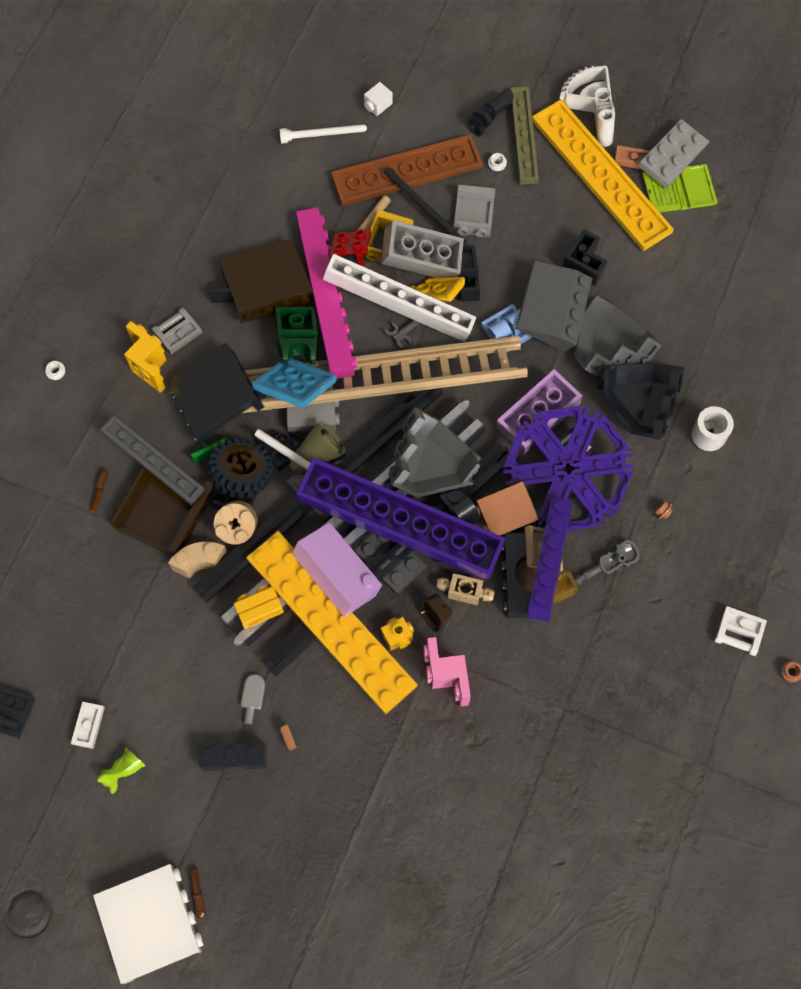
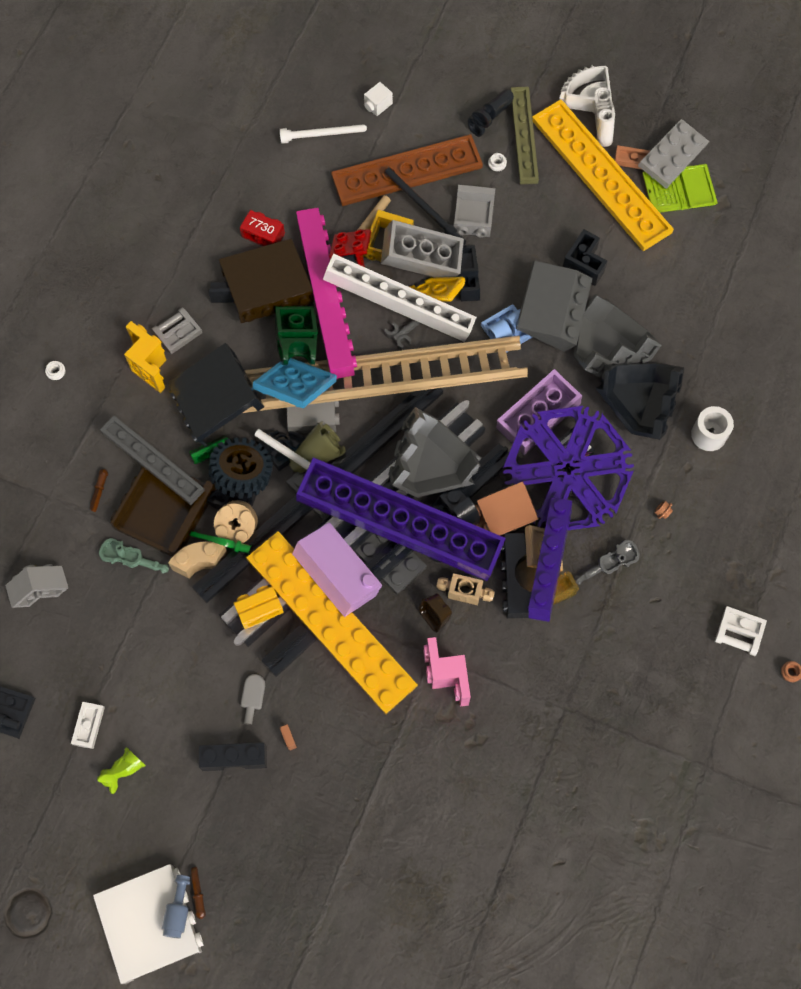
(36, 583): none -> light grey brick
(114, 551): none -> sand green piece
(176, 912): none -> sand blue piece
(238, 546): none -> green animal
(262, 229): none -> red brick
(396, 640): yellow brick -> none

